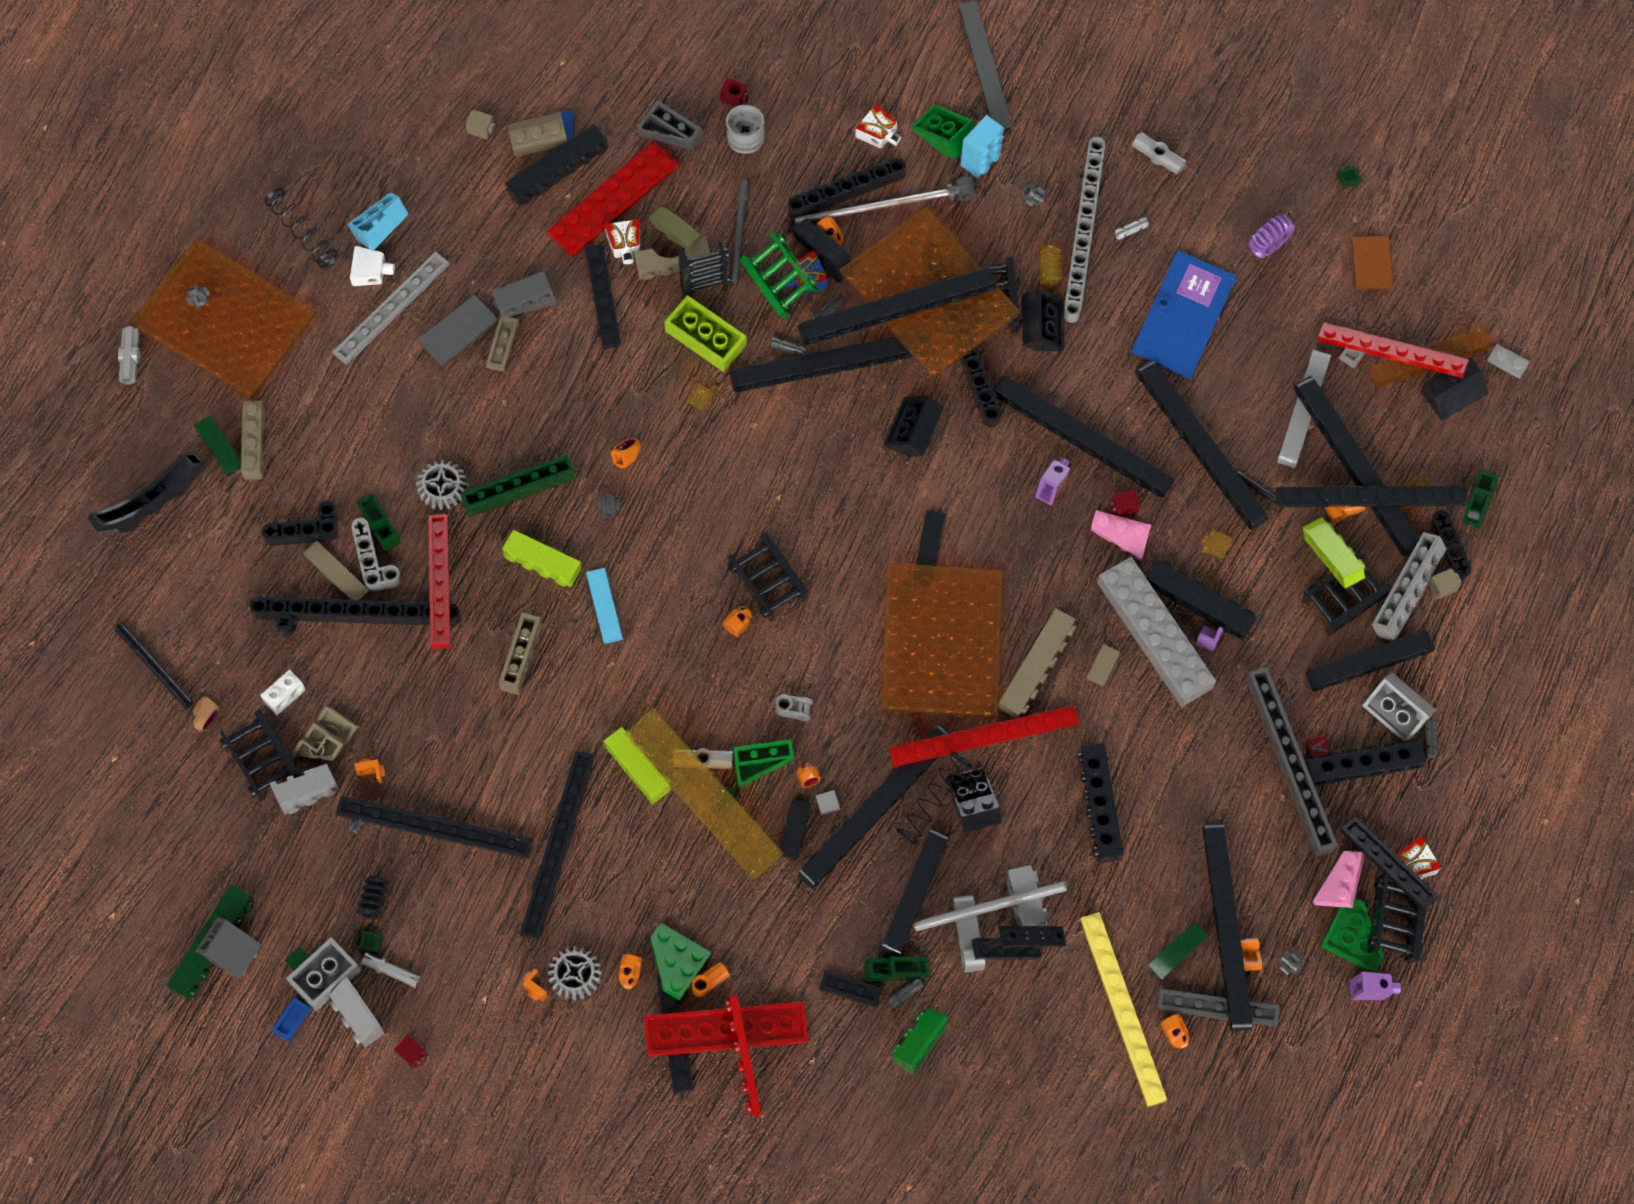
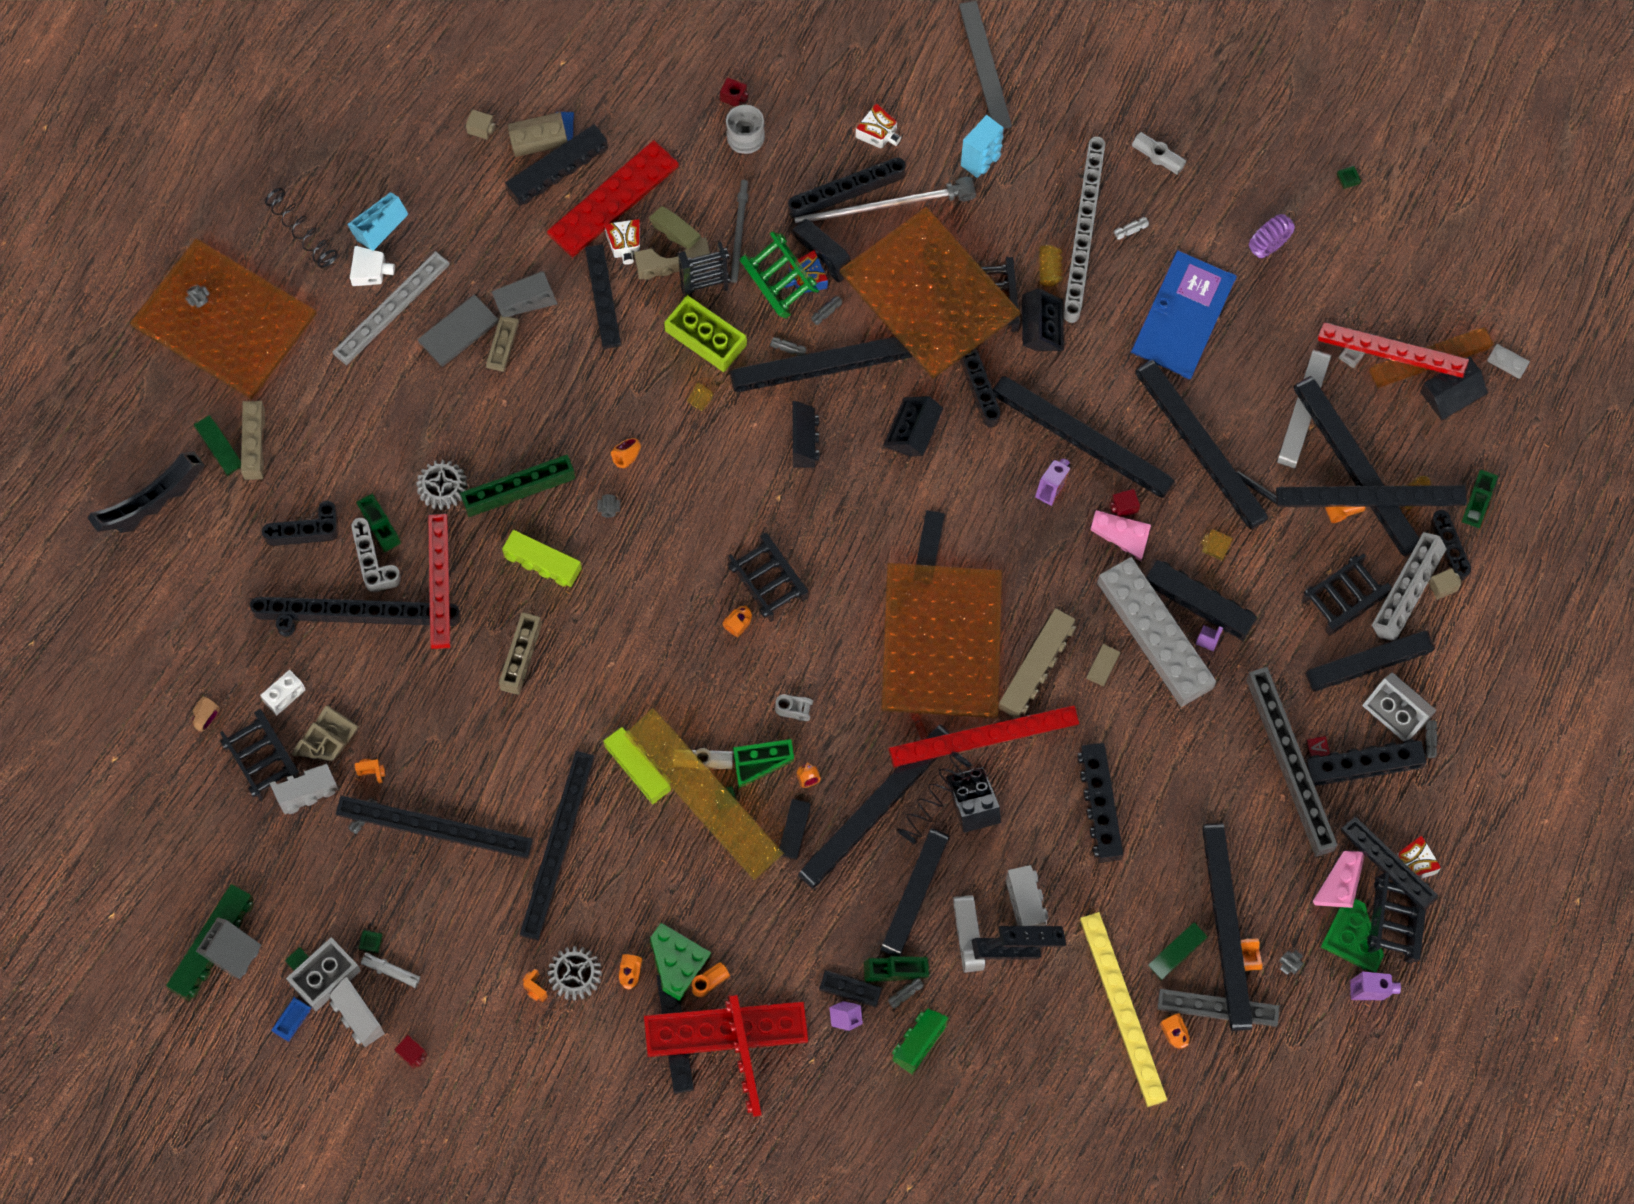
(129, 355): light grey piece -> none
(153, 665): black axle -> none
(335, 572): dark tan tile -> none
(371, 897): black piece -> none
(604, 606): medium azure tile -> none
(669, 127): dark grey wedge -> none
(804, 435): none -> black slope
(827, 802): light grey tile -> none
(831, 229): orange rock -> none
(846, 1015): none -> medium lavender panel
(897, 306): black beam -> none
(943, 130): green slope -> none
(990, 906): light grey piece -> none
(1034, 194): dark grey gear -> none
(1334, 552): lime brick -> none
(1371, 262): dark orange tile -> none

